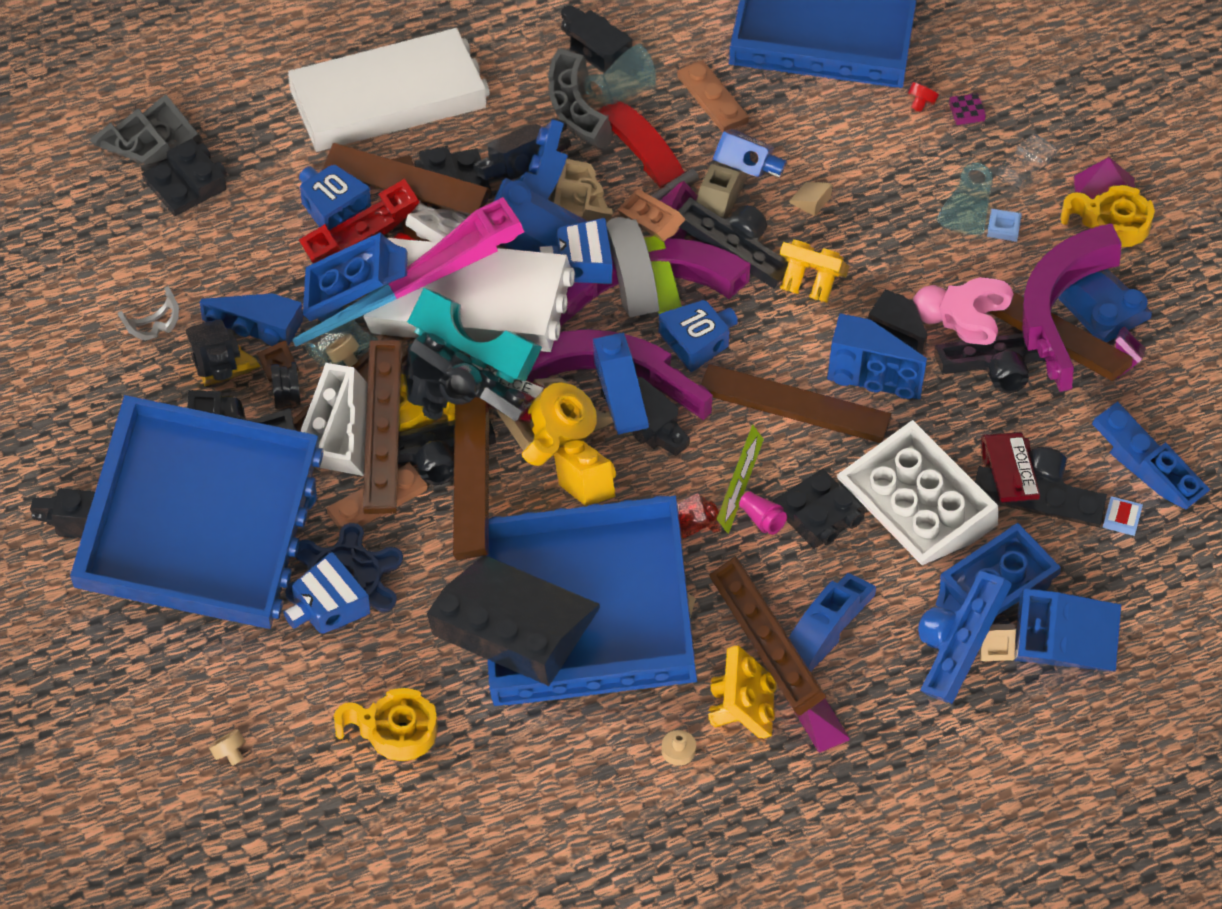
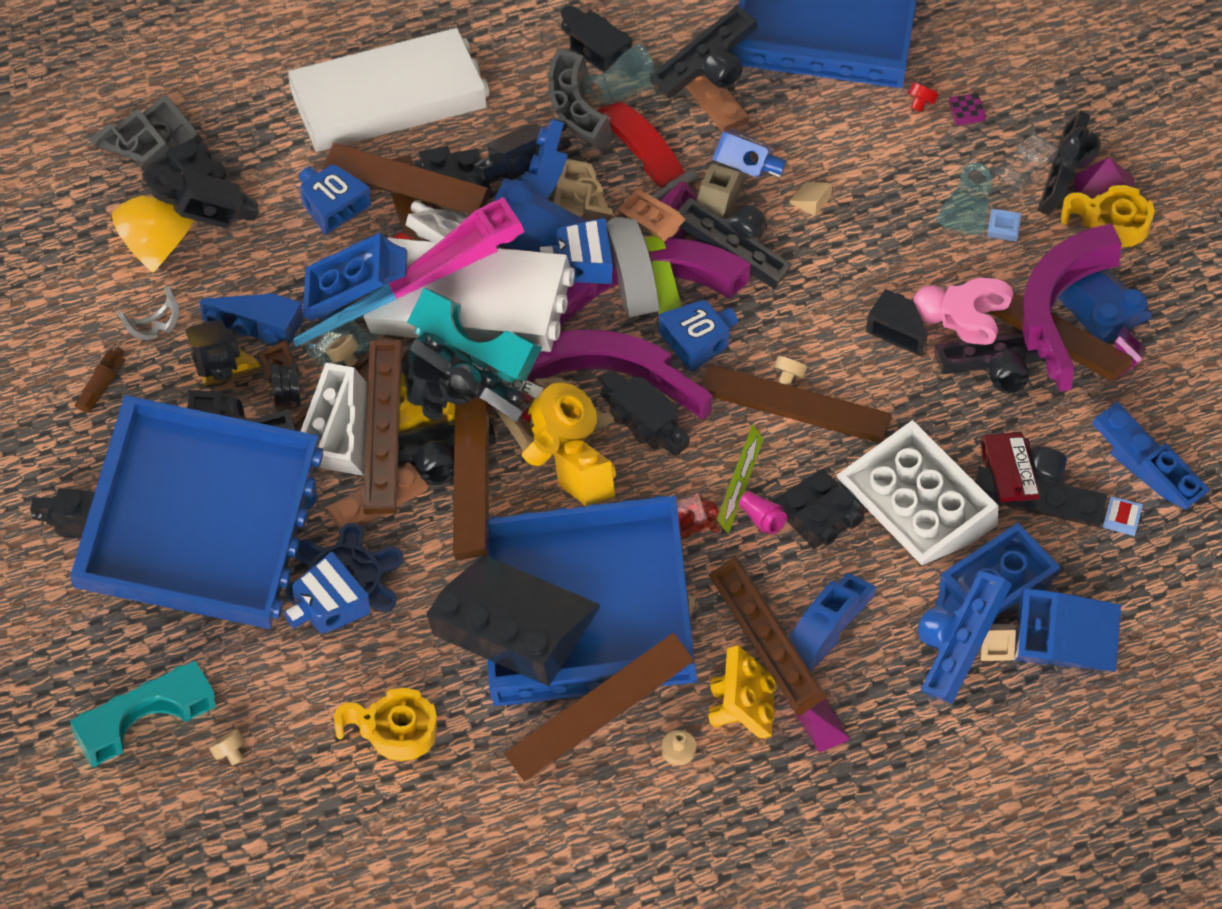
(103, 375): none -> reddish brown piece
(150, 229): none -> yellow brick
(180, 693): none -> teal arch
(205, 198): none -> black hinge
(381, 217): red slope -> none
(599, 707): none -> reddish brown tile
(619, 383): blue slope -> none
(707, 55): none -> black plate
(789, 369): none -> tan tile
(802, 256): yellow plate -> none
(874, 359): blue slope -> none
(1074, 151): none -> black plate

